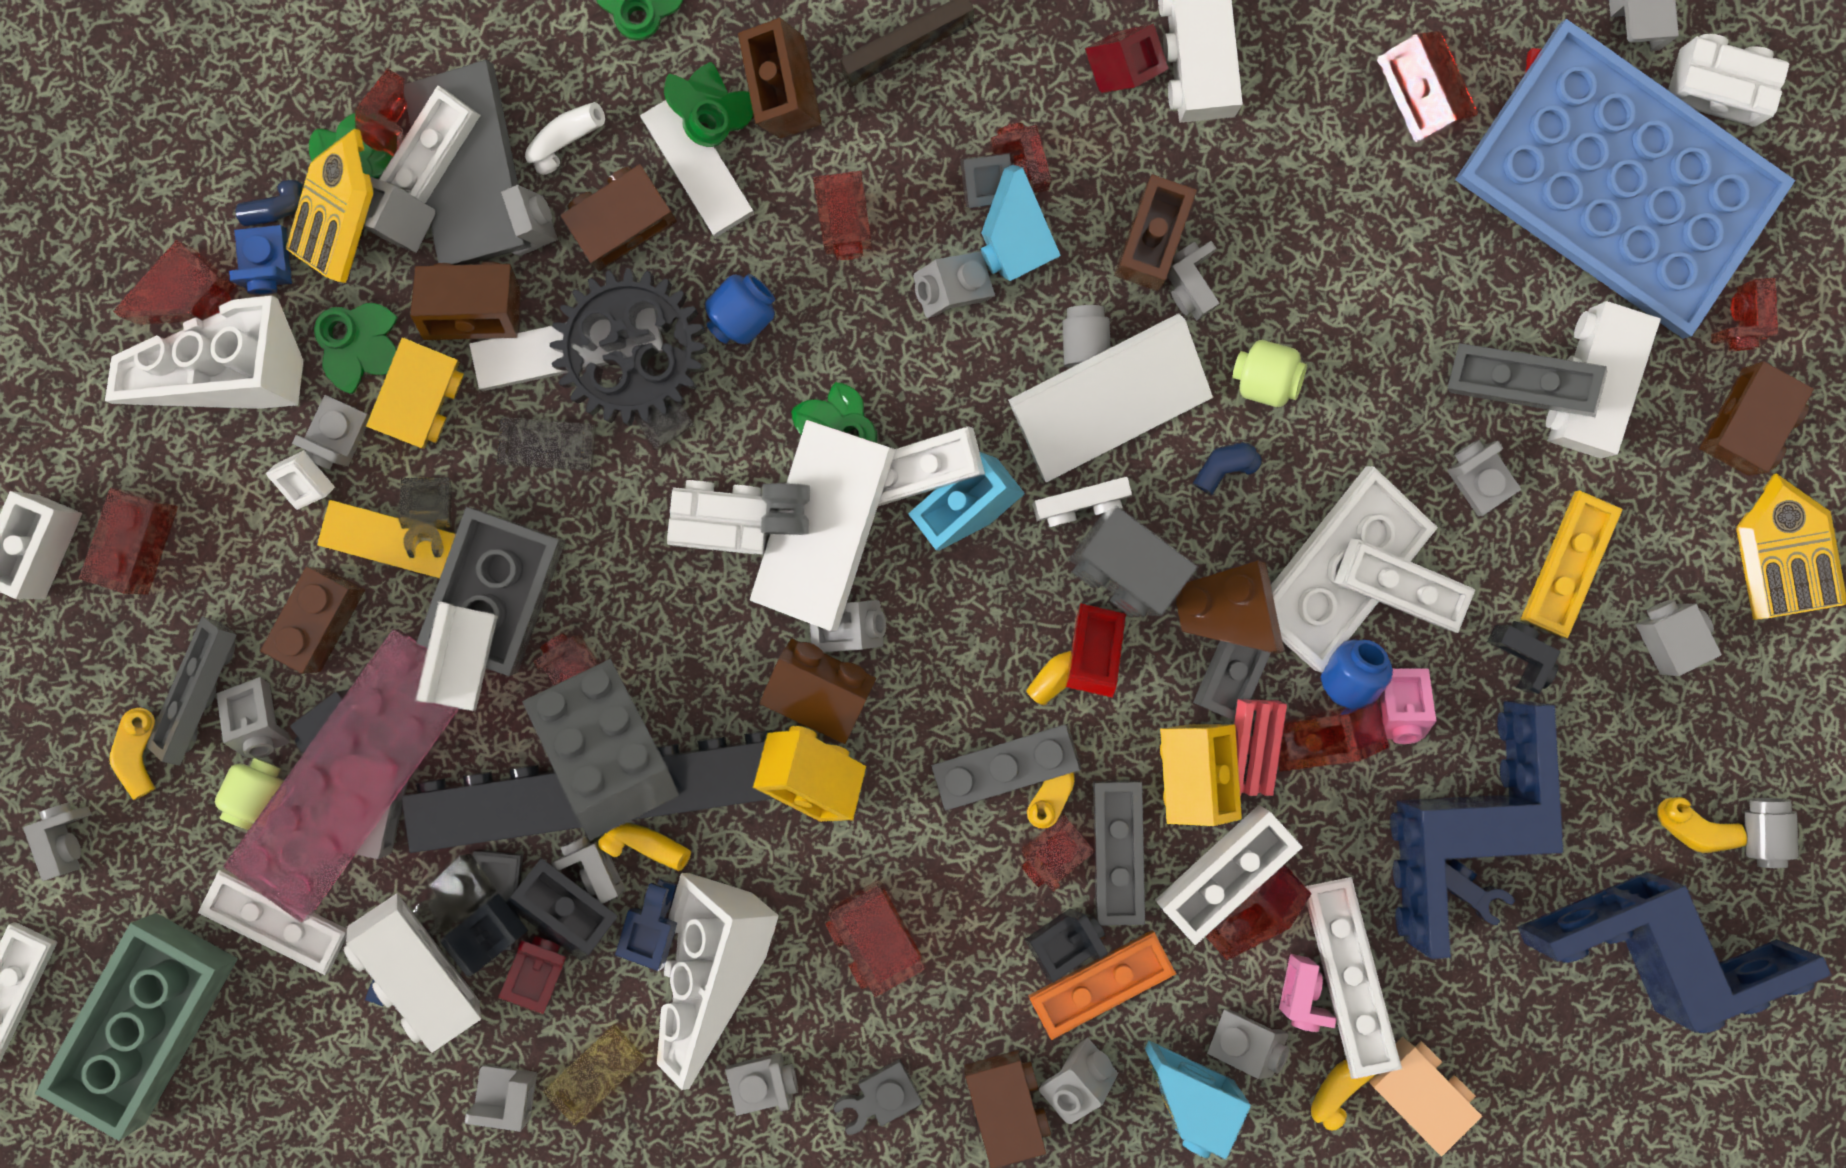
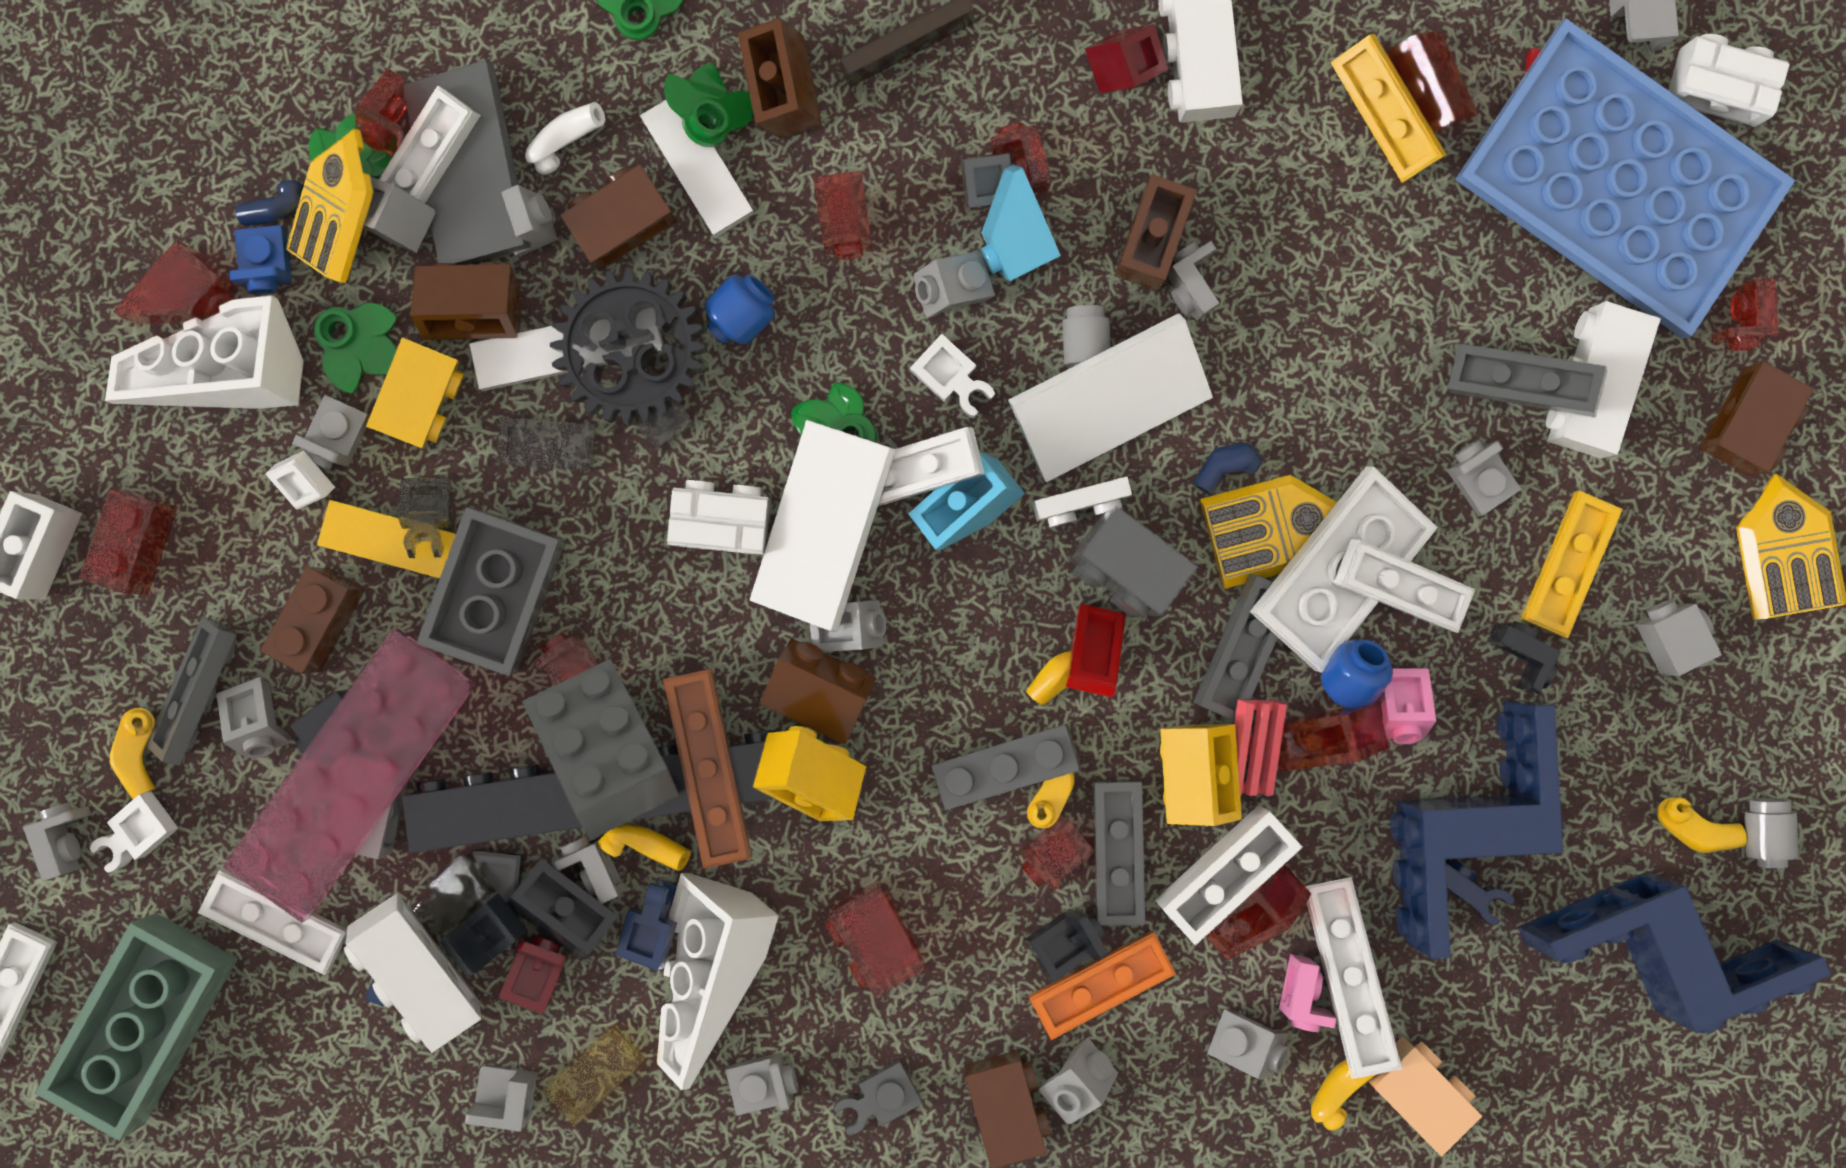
(137, 831): none -> white plate
(247, 792): yellowish green head -> none
(457, 657): white panel -> none
(707, 768): none -> dark orange tile
(785, 498): dark grey wheel -> none
(946, 371): none -> white plate
(1200, 1102): medium azure slope -> none
(1232, 608): reddish brown wing -> none
(1262, 526): none -> tile
(1270, 373): yellowish green head -> none
(1388, 108): none -> yellow tile

